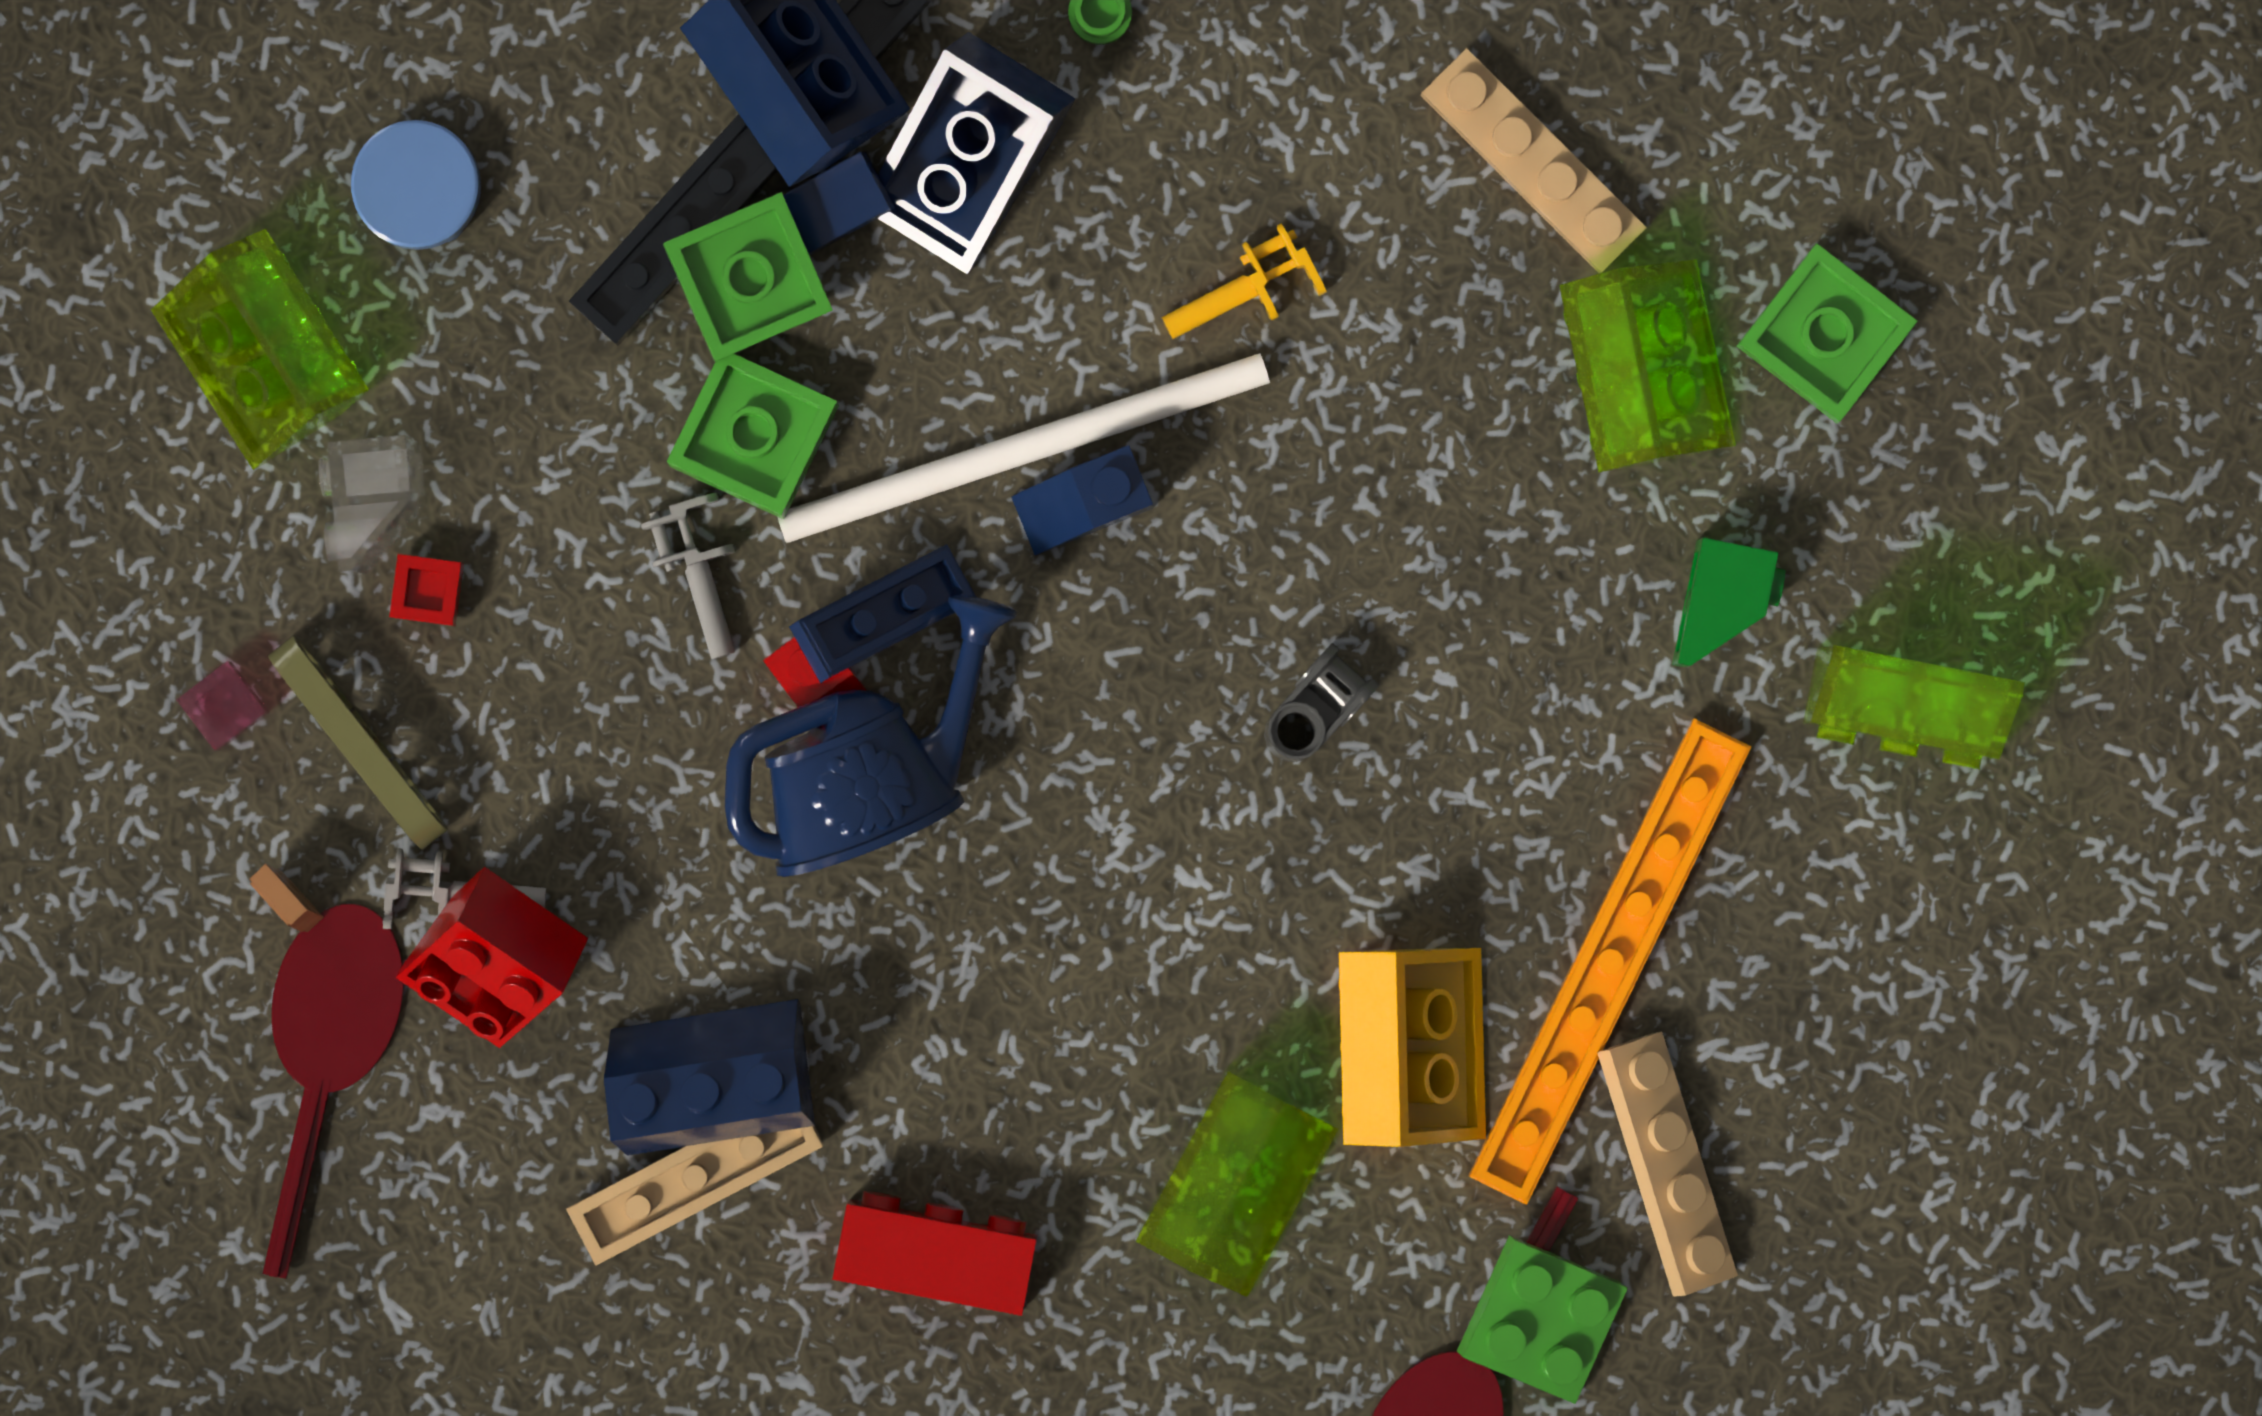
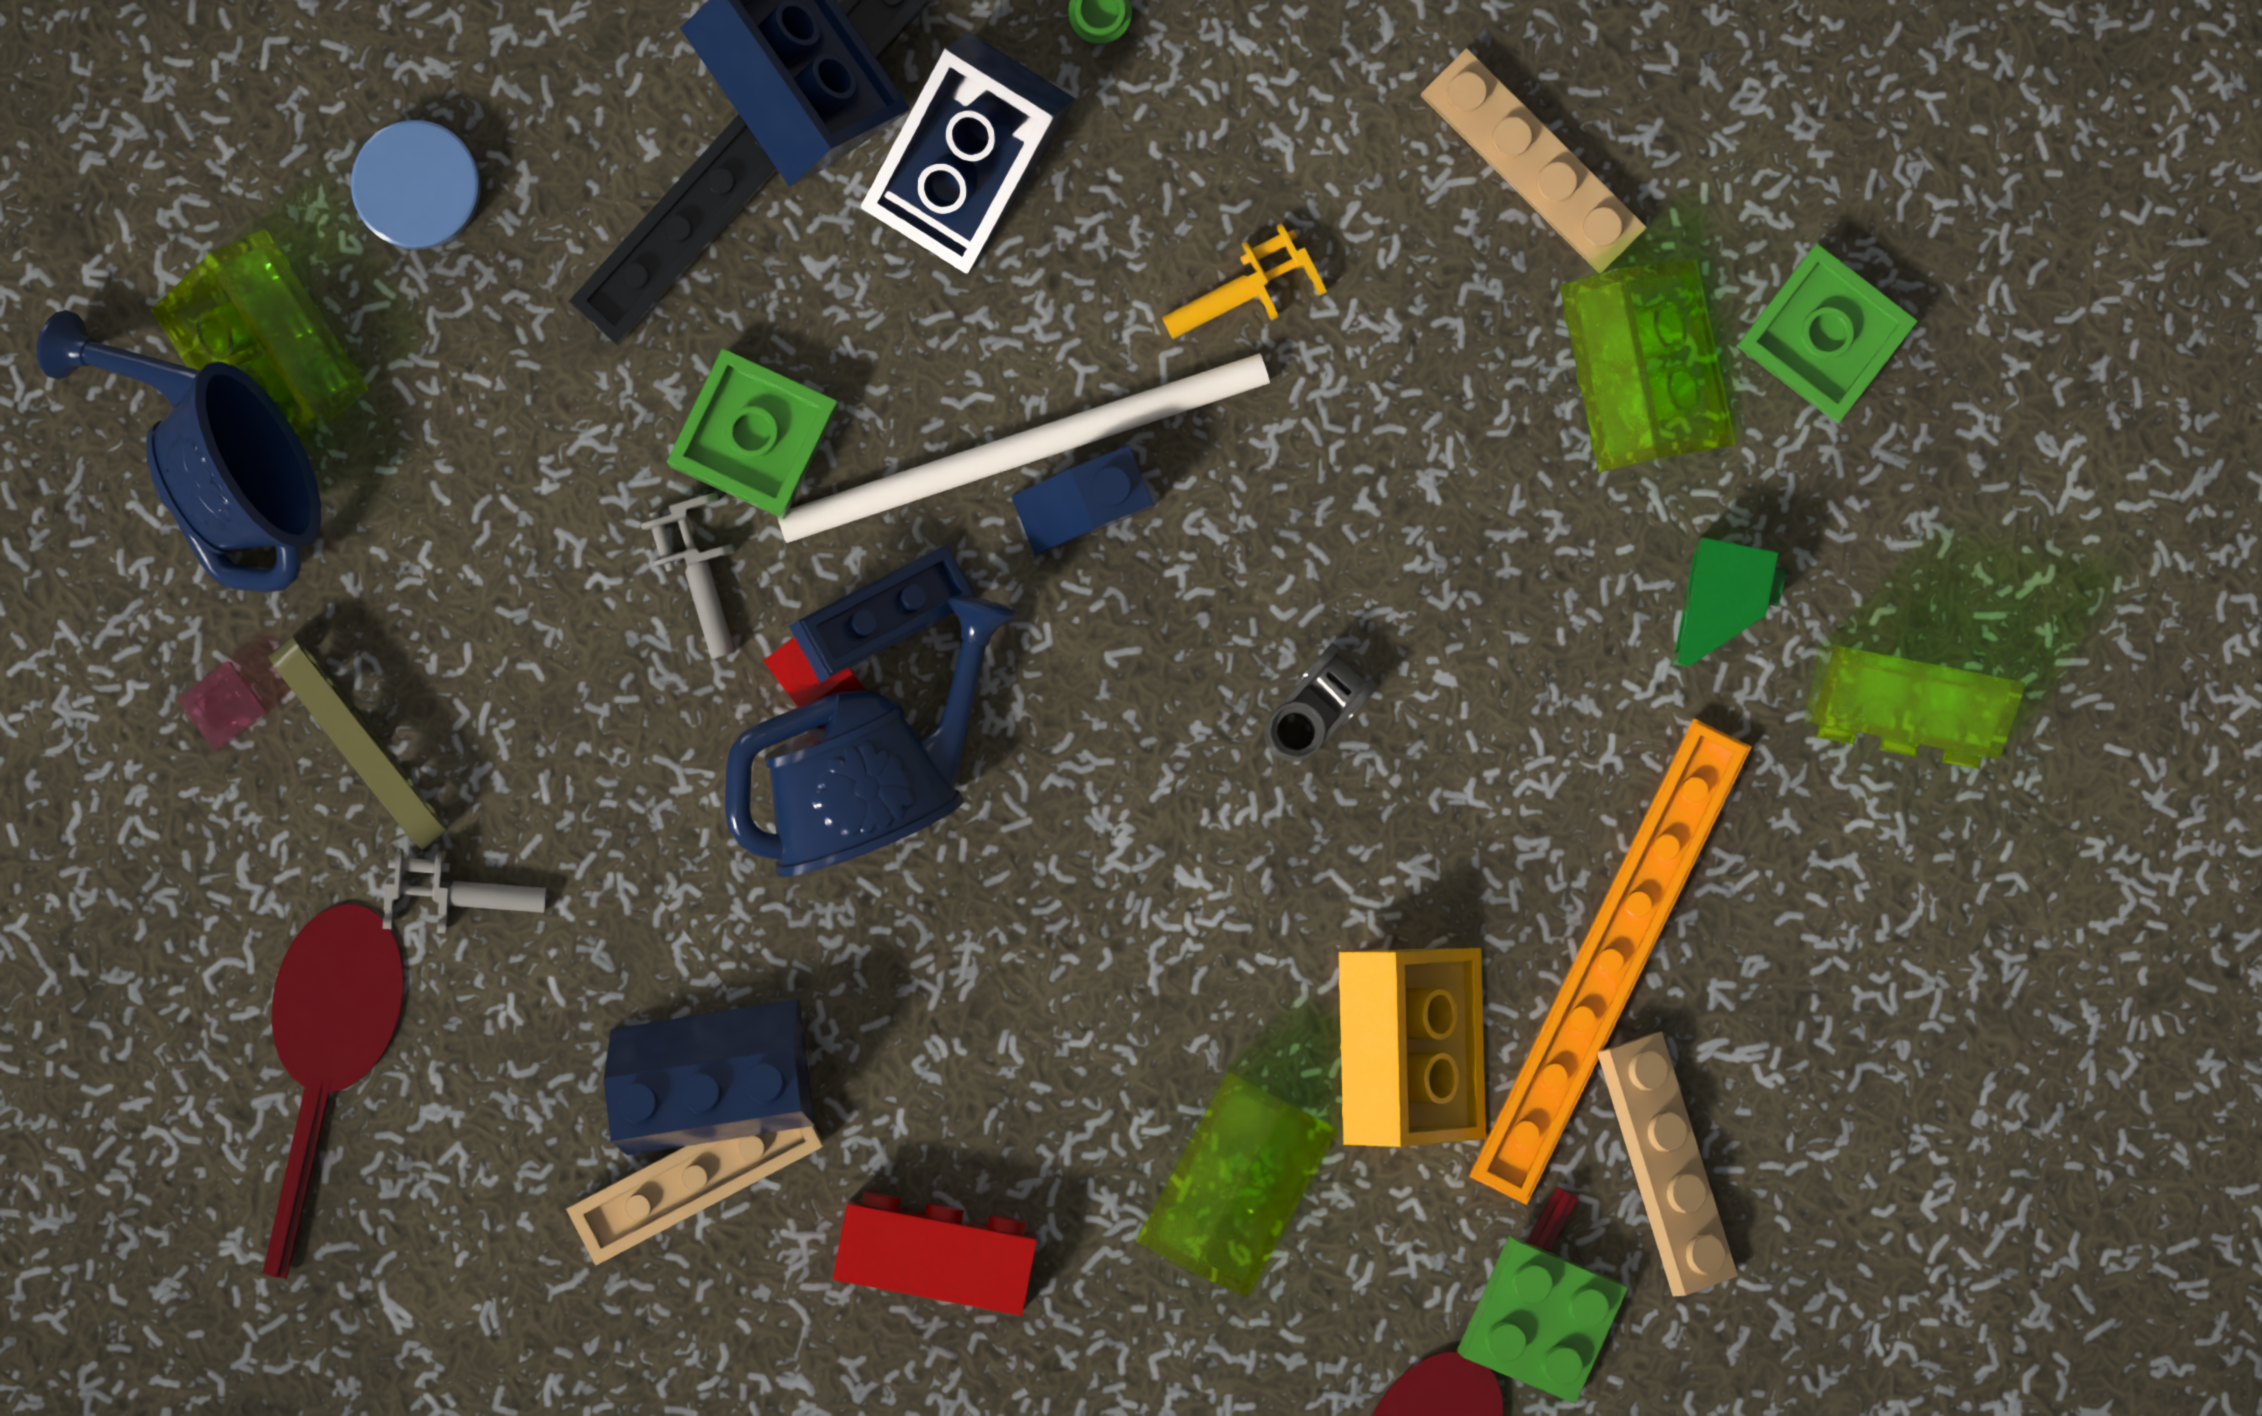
(216, 460): none -> dark blue piece
(285, 898): medium nougat tile -> none
(375, 498): clear slope -> none
(426, 590): red plate -> none
(493, 958): red slope -> none
(747, 276): bright green plate -> none
(838, 202): dark blue tile -> none

